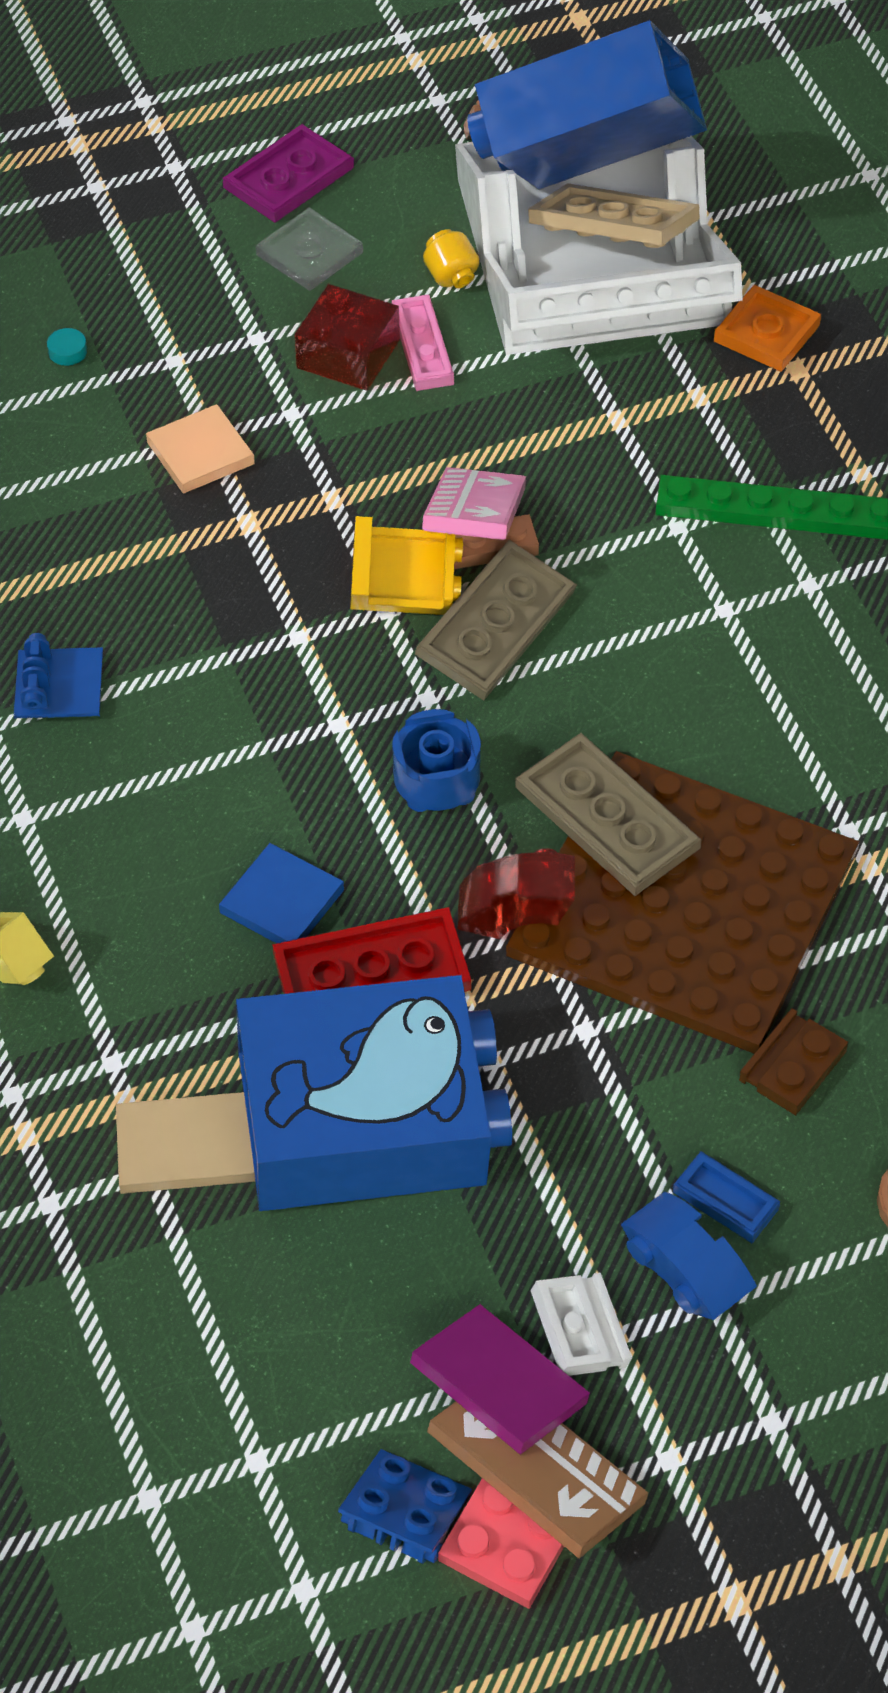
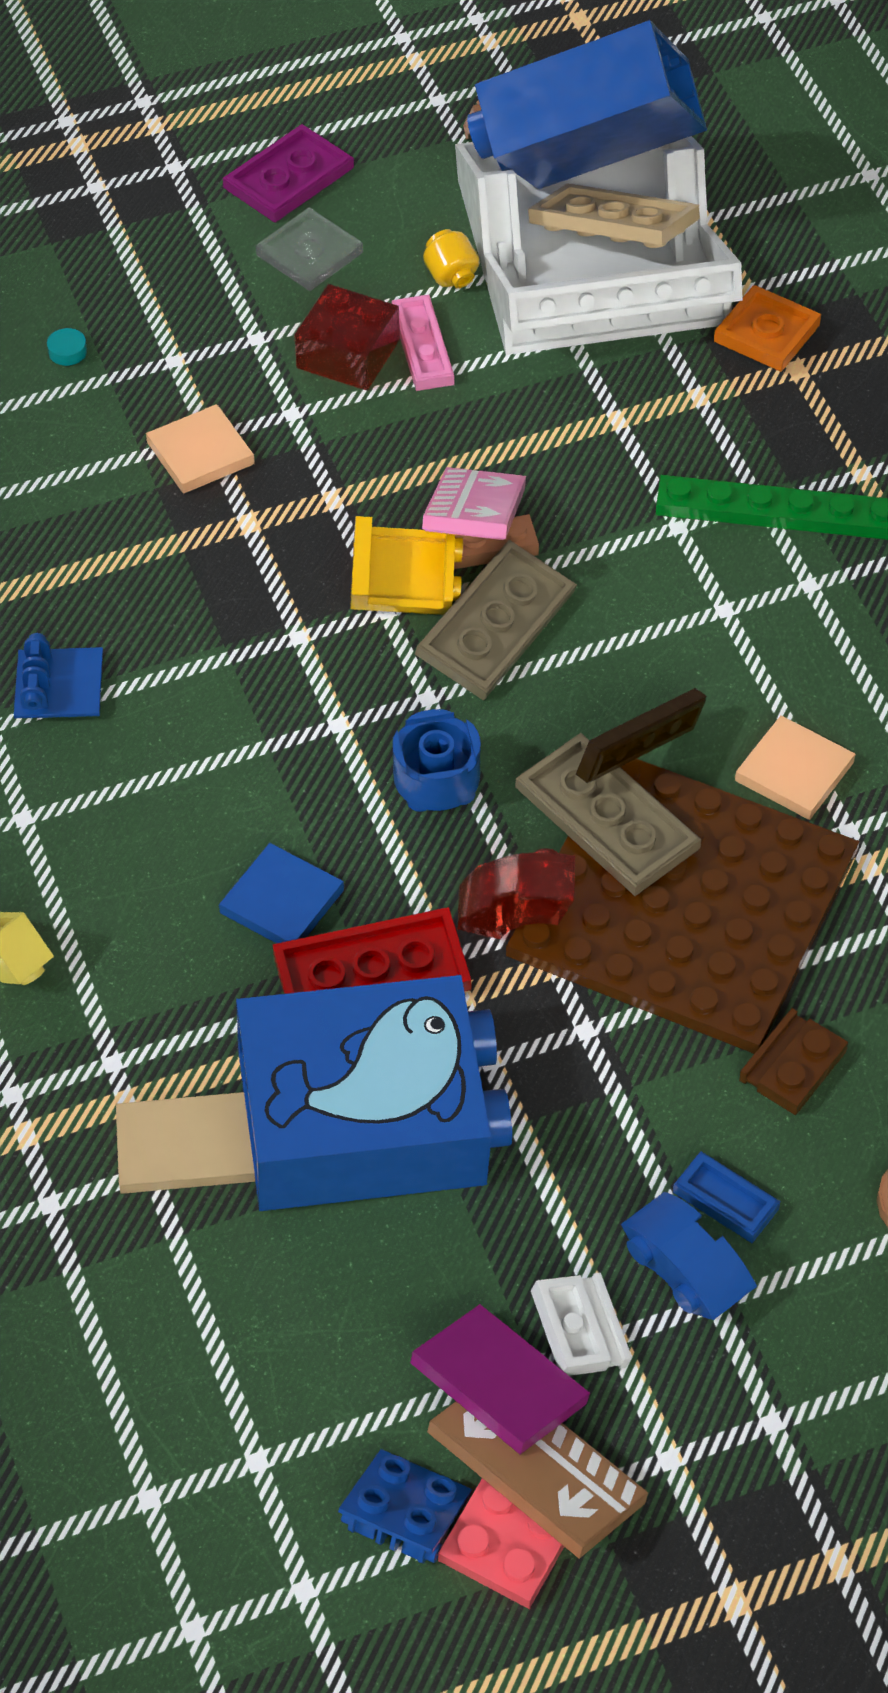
(641, 735): none -> dark brown tile
(795, 767): none -> light nougat tile

